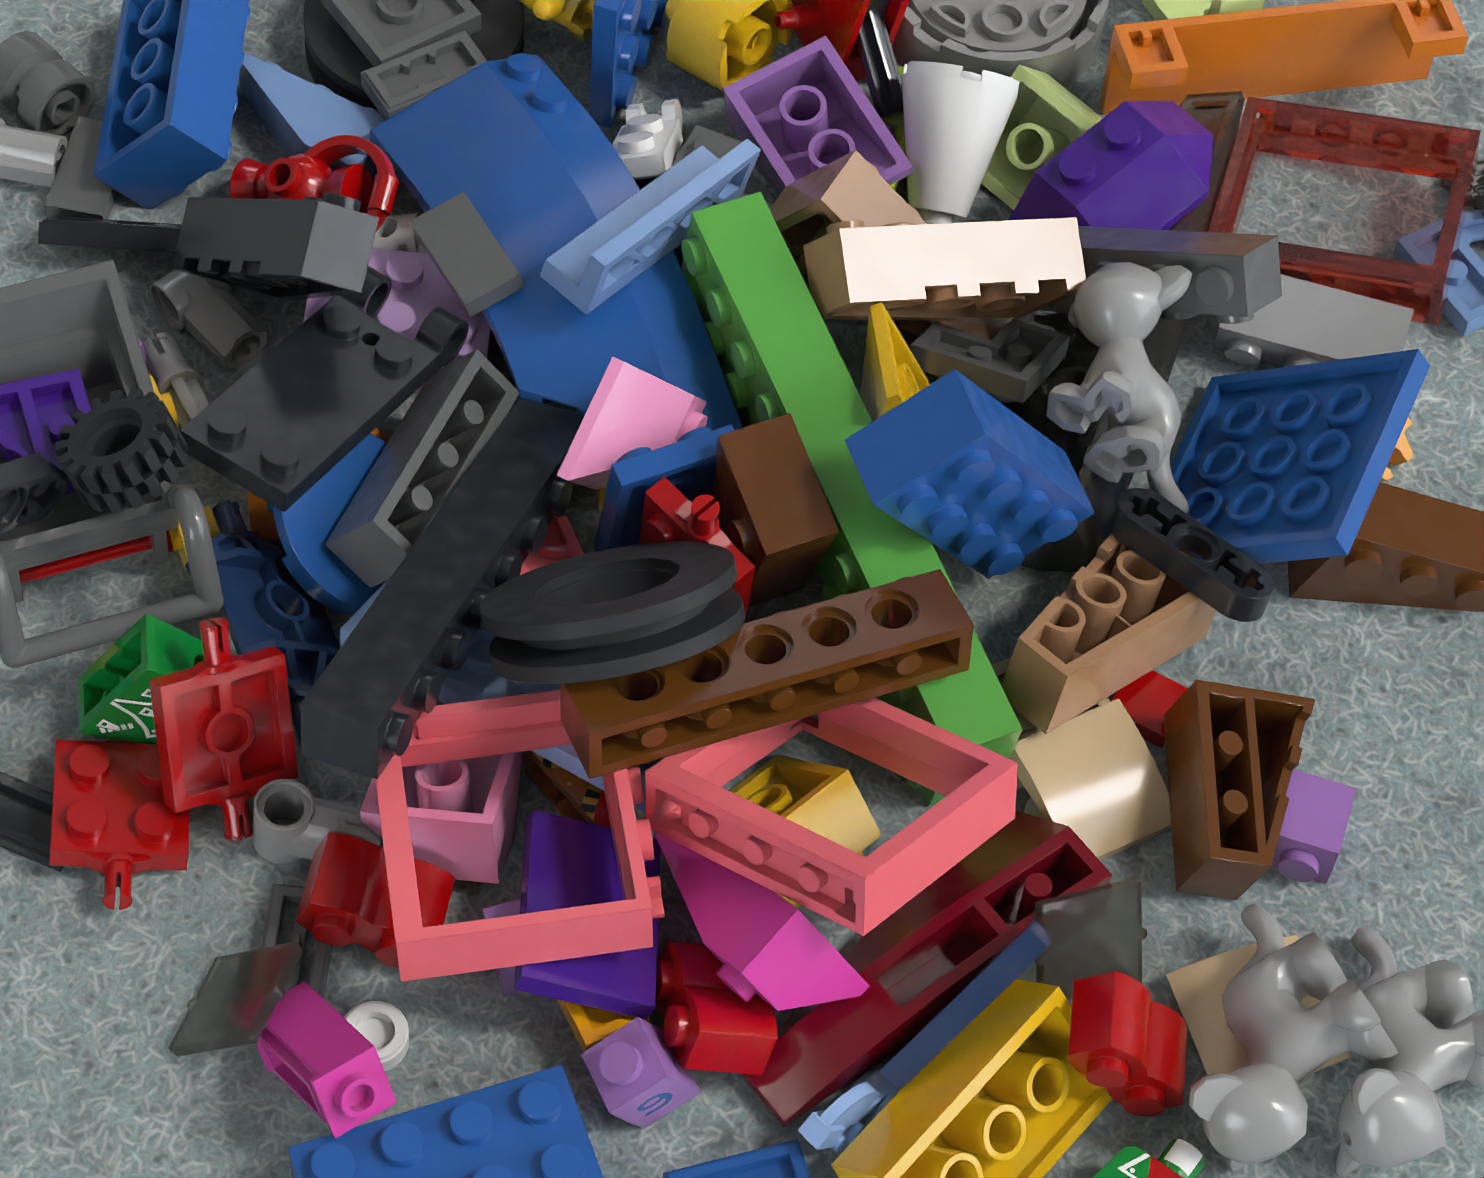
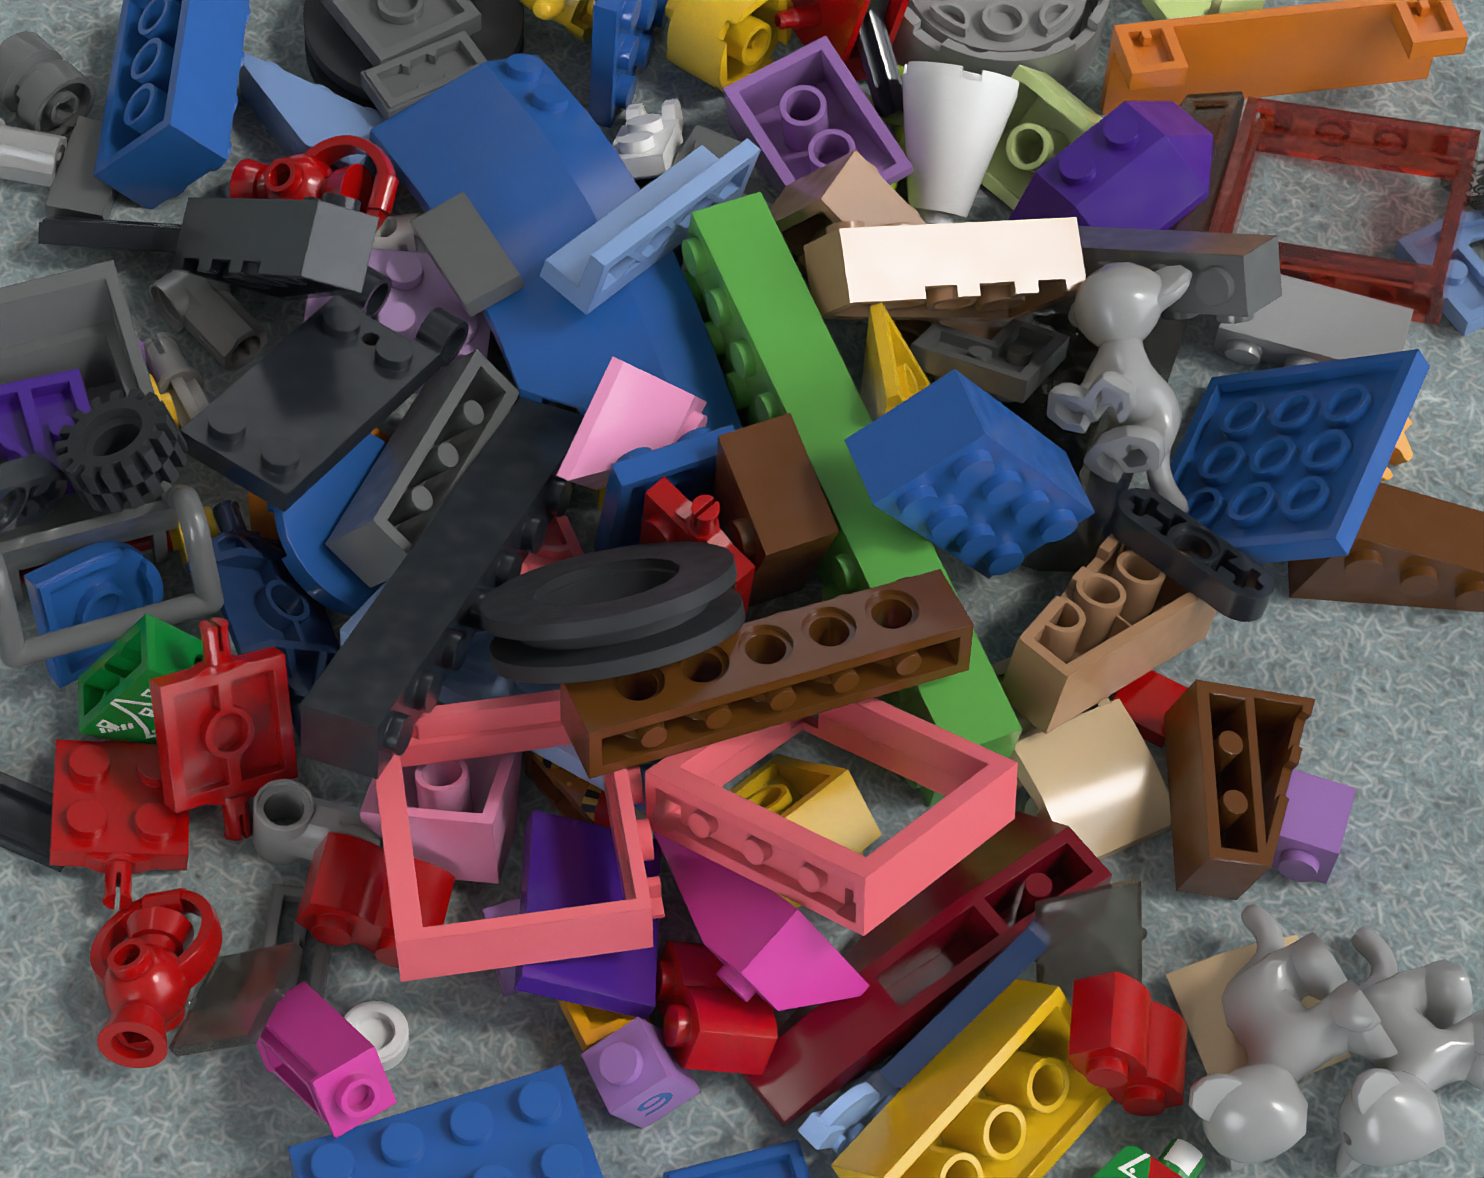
(87, 587): none -> blue tile
(152, 971): none -> red piece

